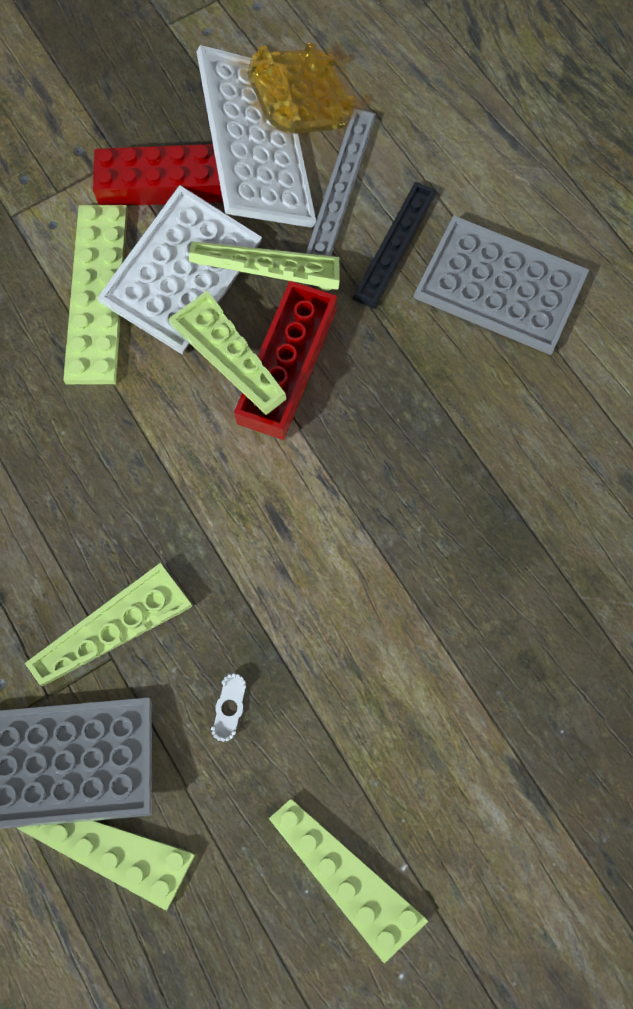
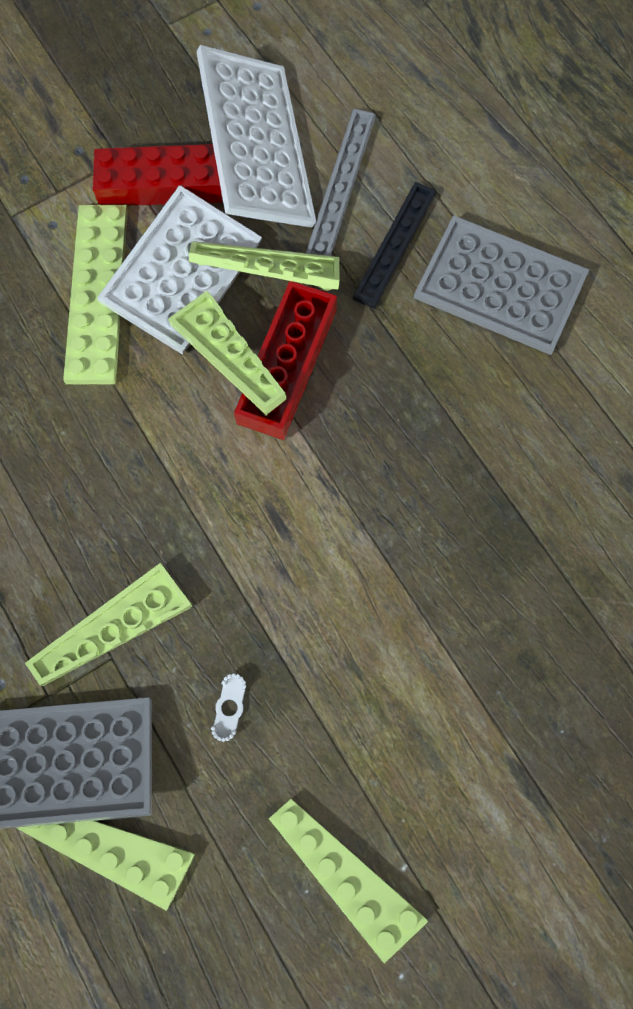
(300, 90): clear yellow tile -> none

